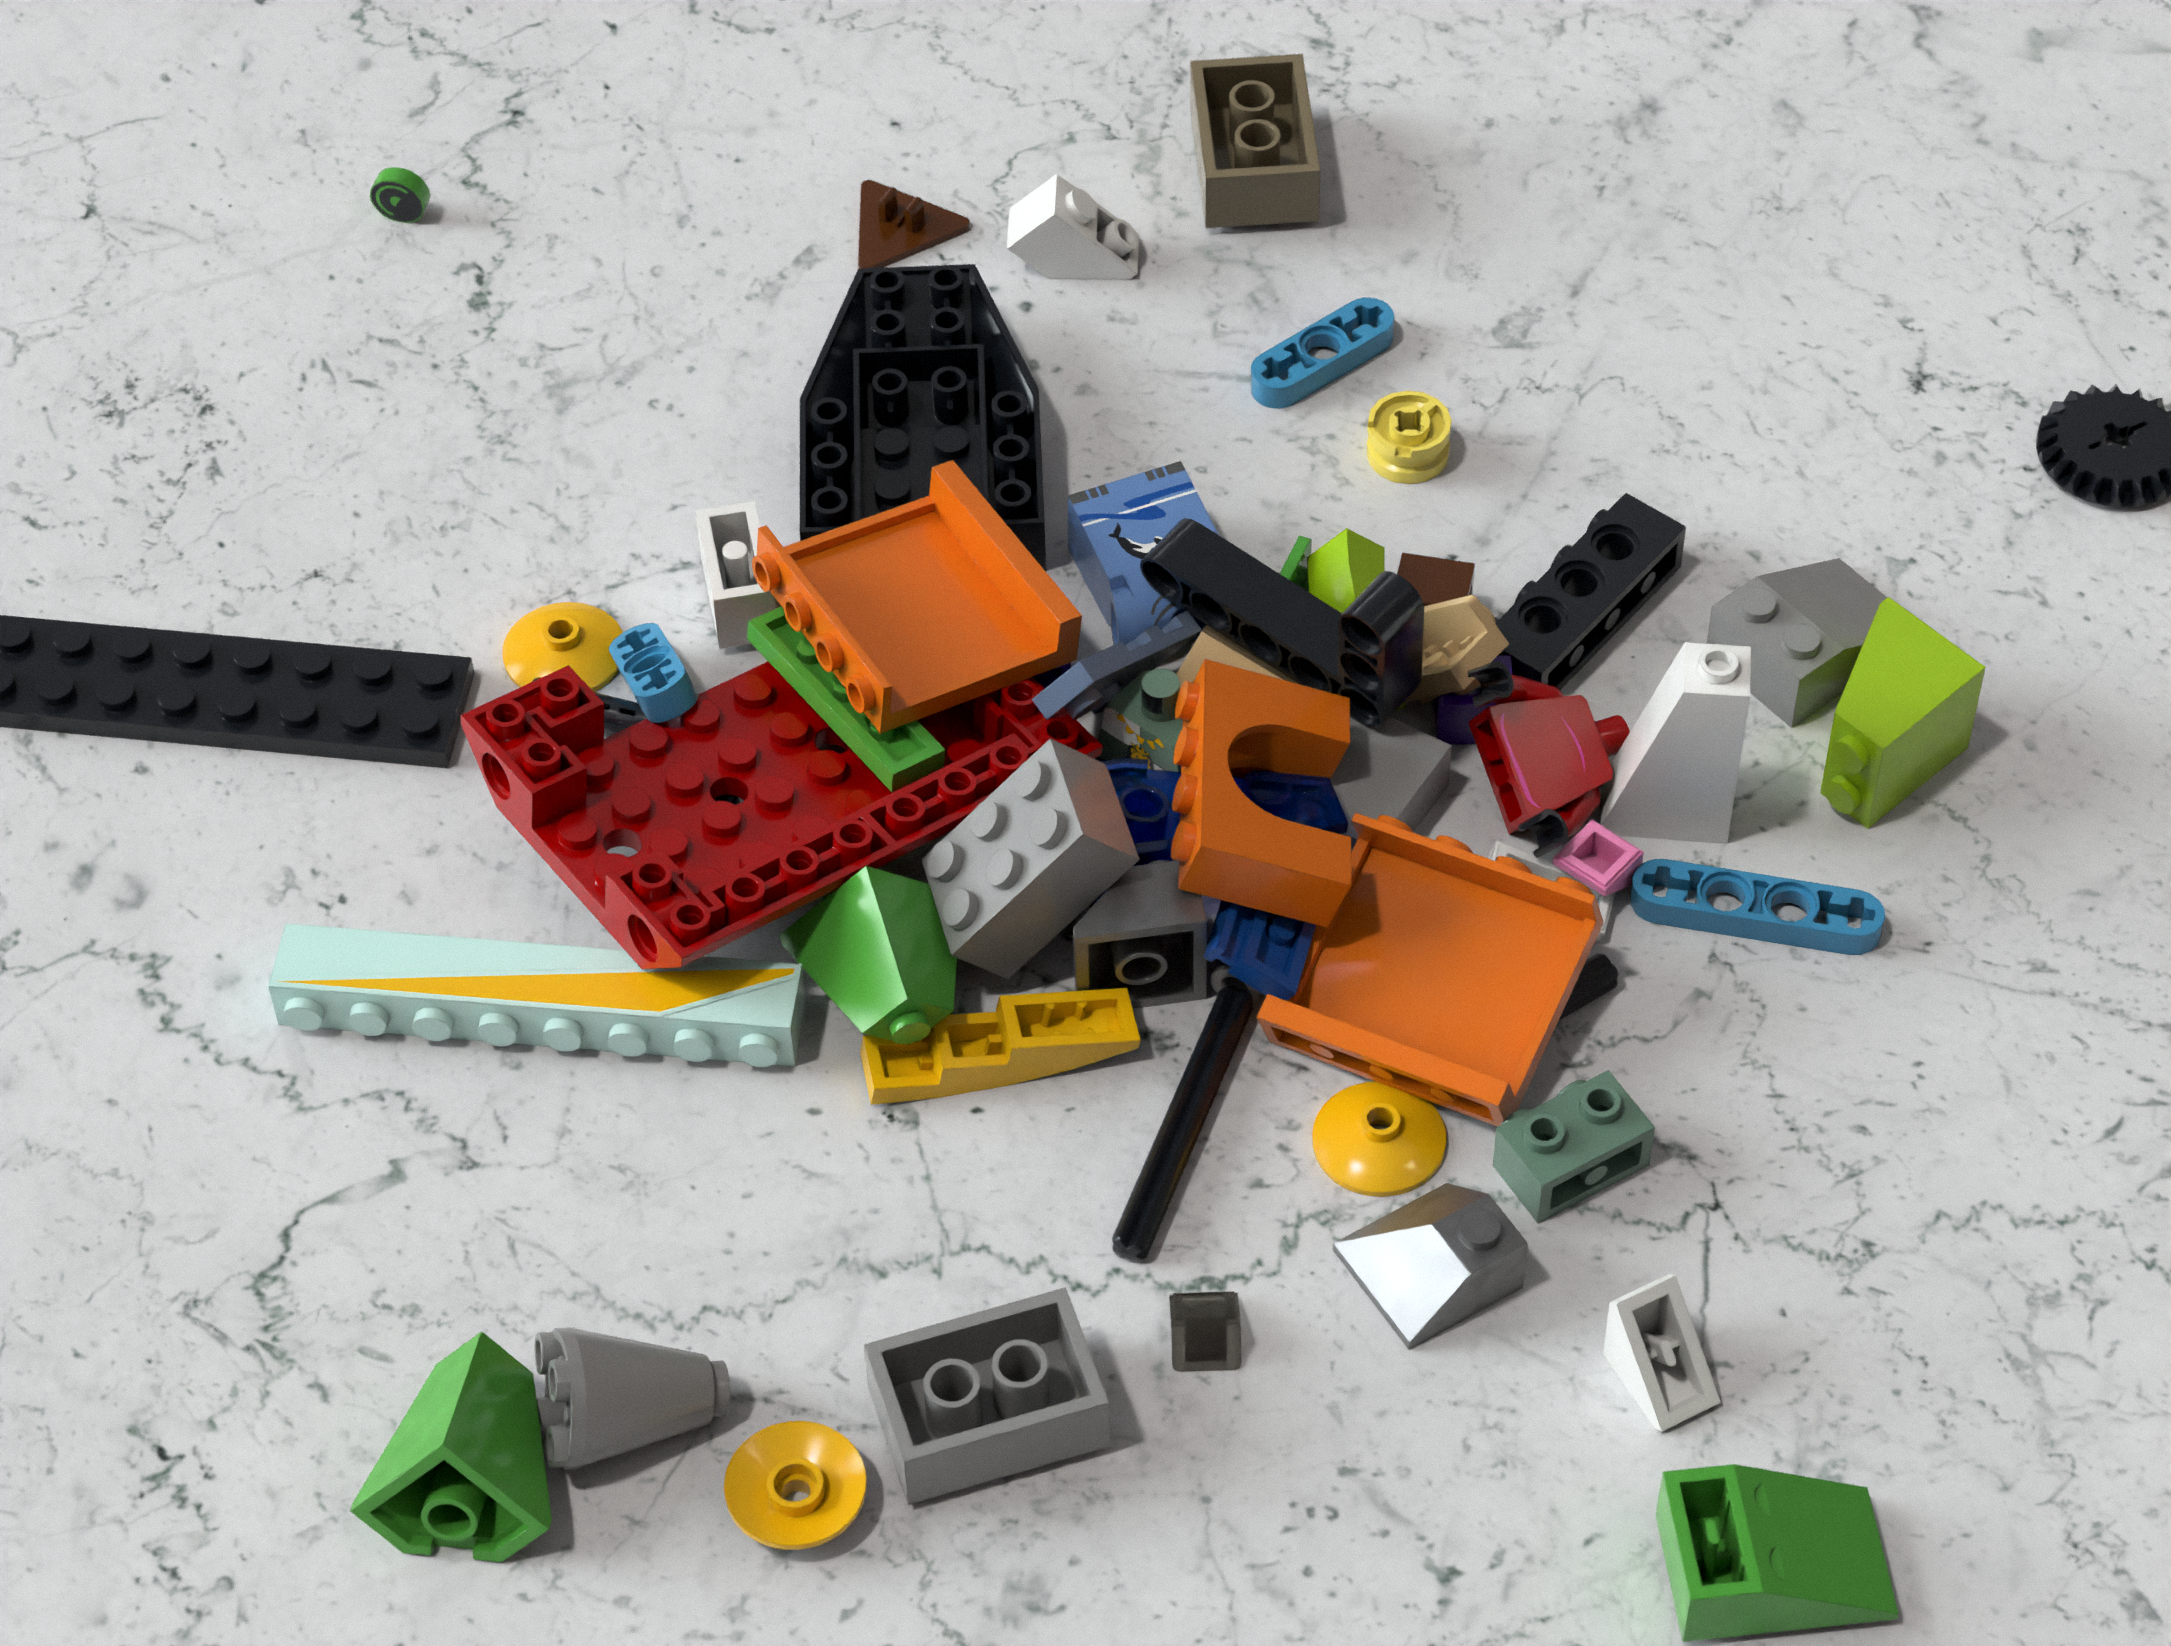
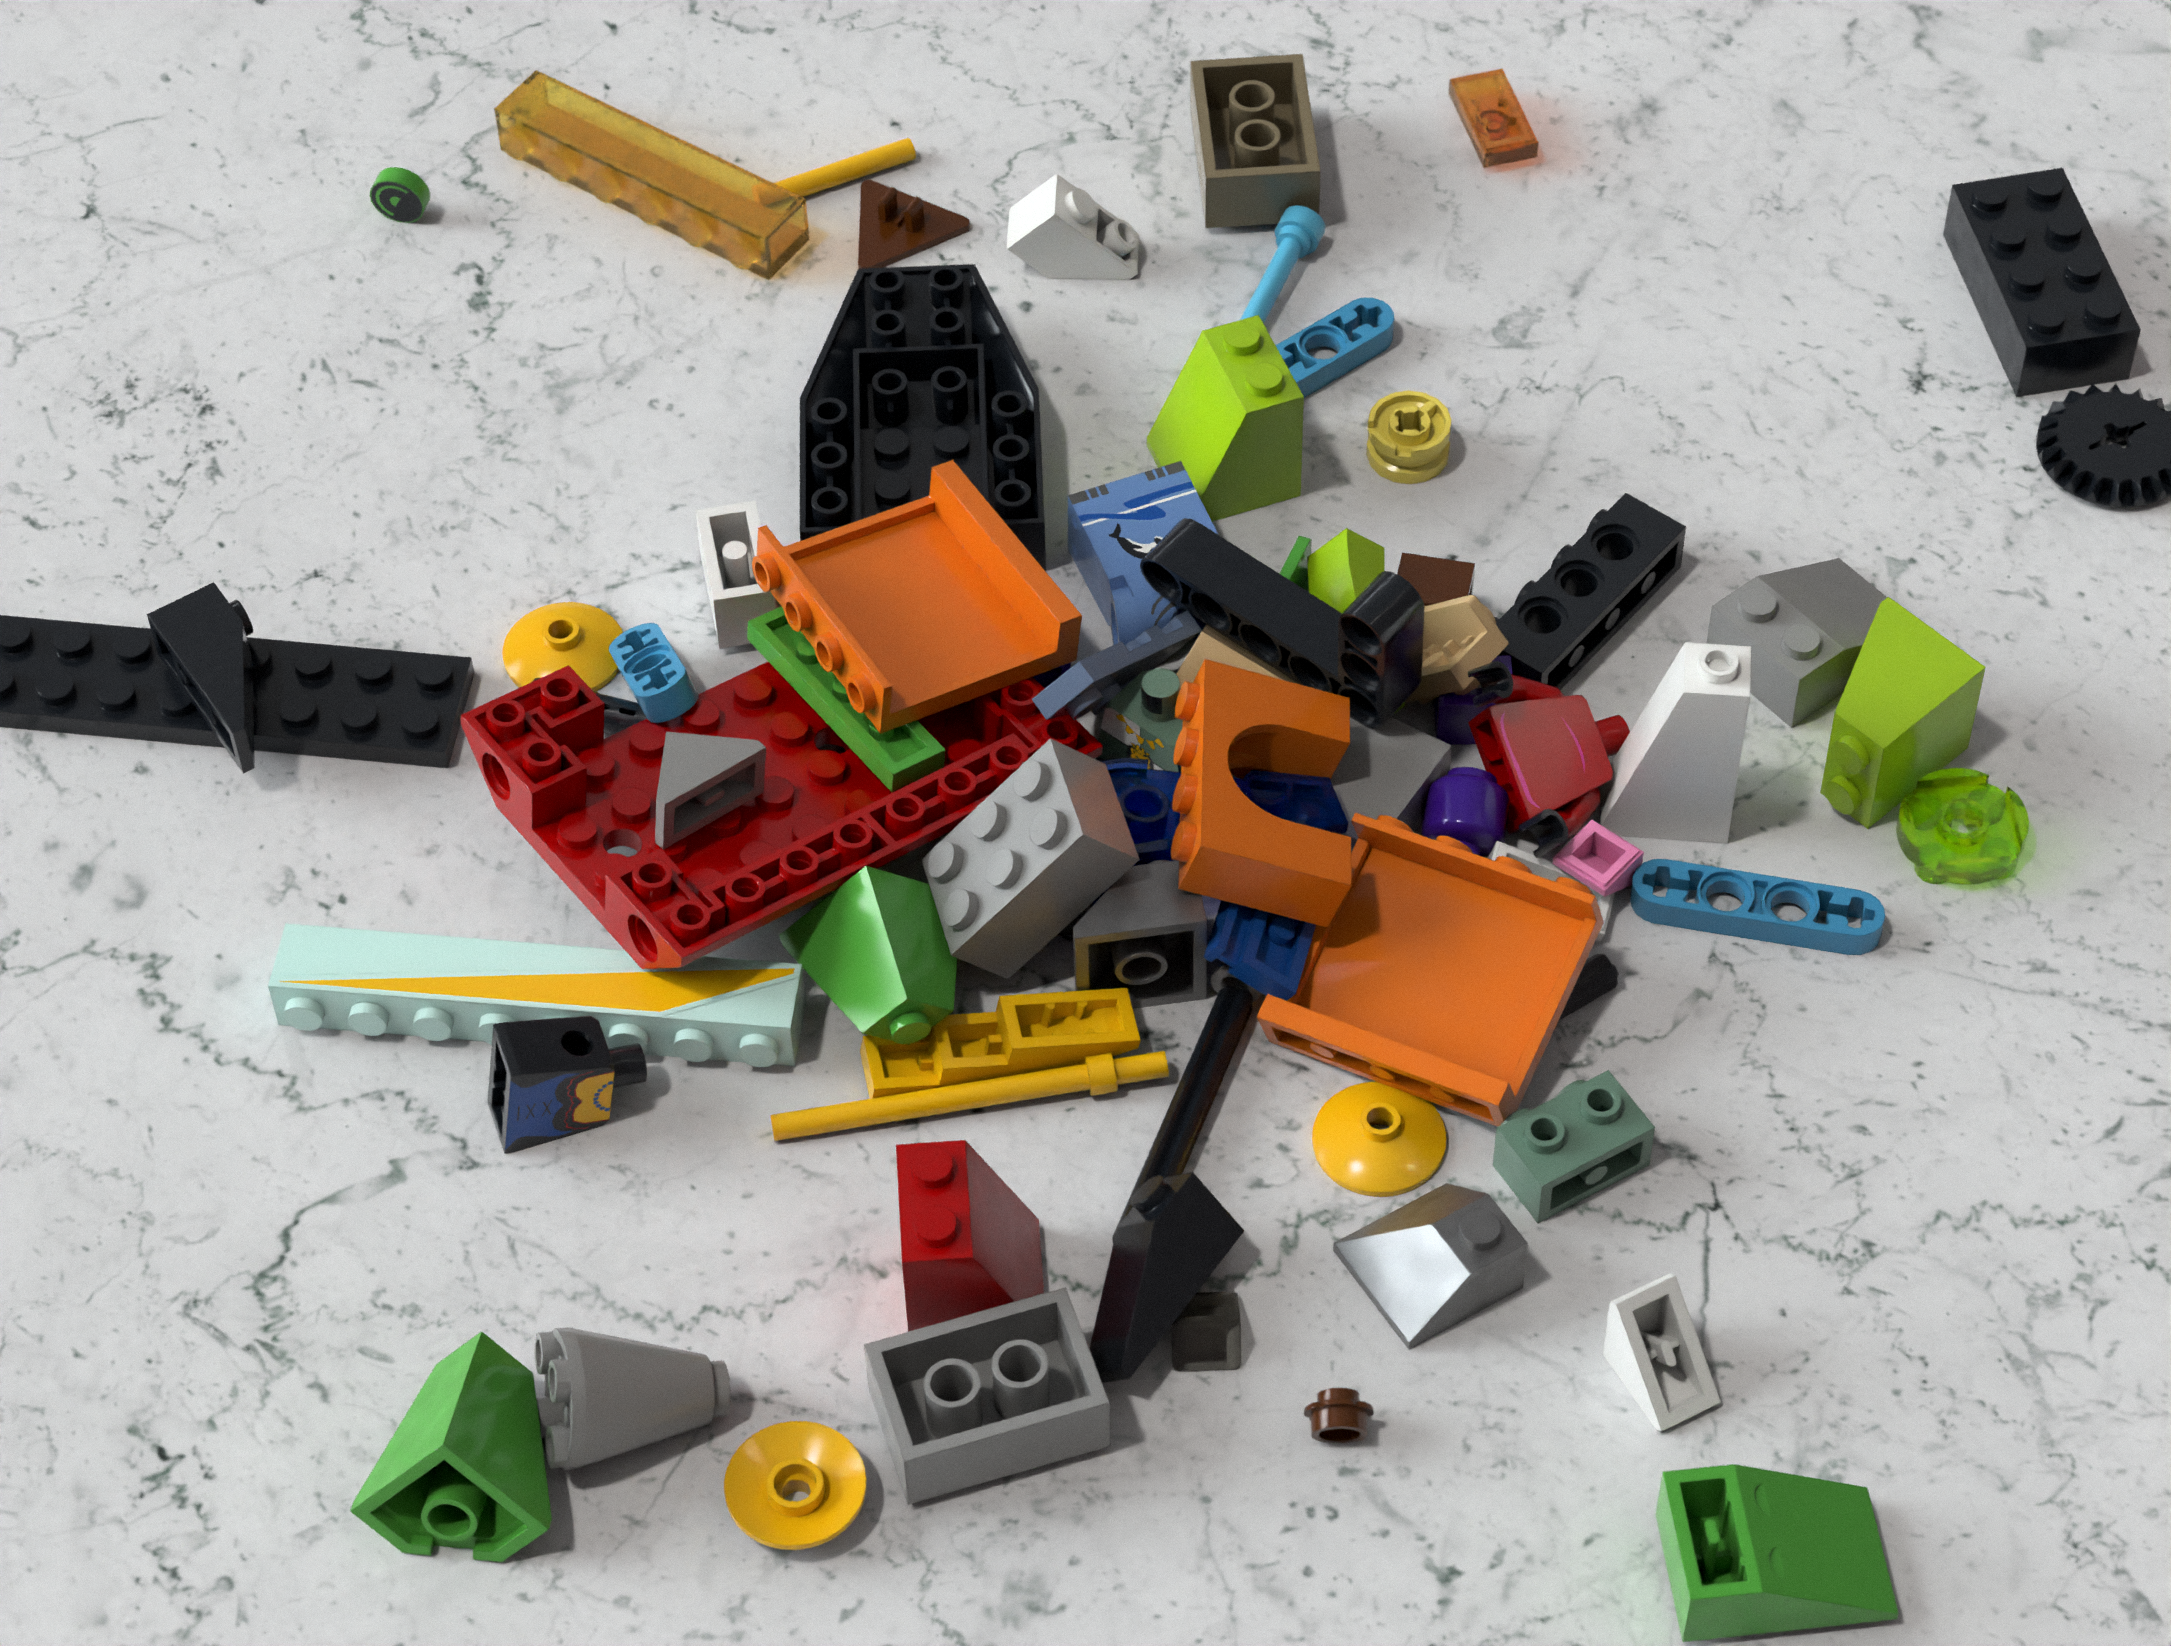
(210, 658): none -> black slope
(555, 1079): none -> black torso
(652, 175): none -> clear yellow brick
(703, 781): none -> light grey slope
(850, 168): none -> yellow bar
(962, 1235): none -> red slope
(1098, 1075): none -> yellow bar
(1156, 1268): none -> black slope
(1234, 421): none -> lime slope
(1296, 236): none -> medium azure piece
(1338, 1416): none -> reddish brown plate
(1467, 808): none -> dark purple head
(1493, 118): none -> clear orange plate
(1959, 857): none -> clear neon green plate
(2040, 282): none -> black brick

